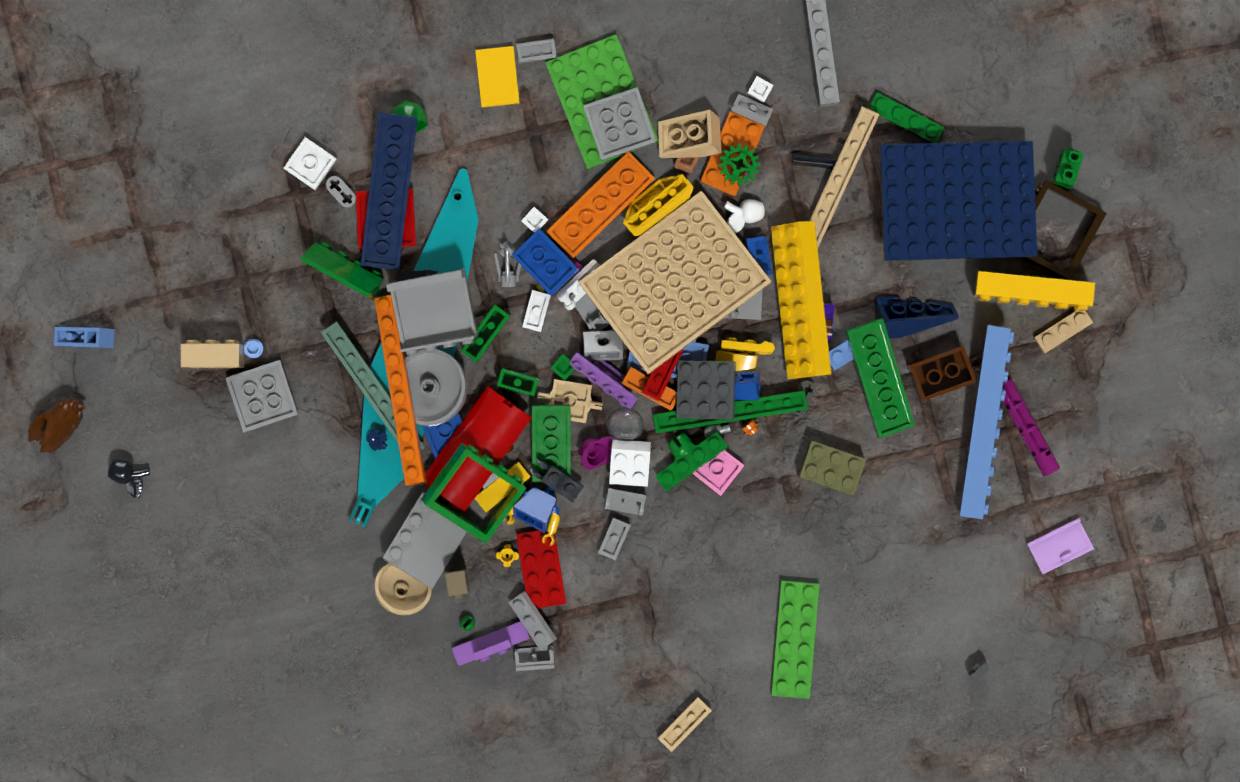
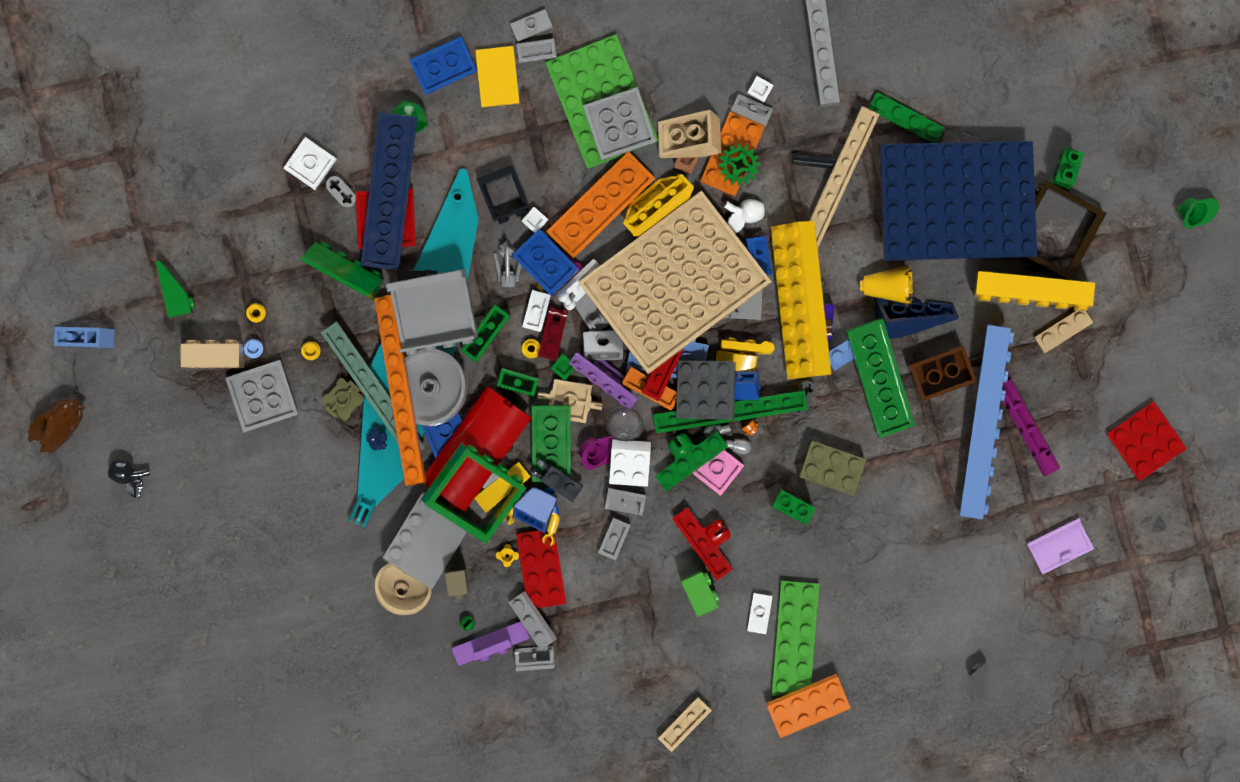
(175, 296): none -> green slope
(251, 308): none -> yellow plate
(310, 350): none -> yellow plate
(343, 399): none -> olive piece
(443, 66): none -> blue plate
(496, 176): none -> black window
(525, 348): none -> yellow plate
(531, 25): none -> light grey plate
(552, 334): none -> dark red plate
(699, 593): none -> bright green brick
(705, 541): none -> red plate
(739, 445): none -> light grey cylinder
(759, 613): none -> white plate
(800, 510): none -> green window
(808, 705): none -> orange plate
(889, 284): none -> yellow cone
(1146, 441): none -> red plate
(1197, 212): none -> green piece

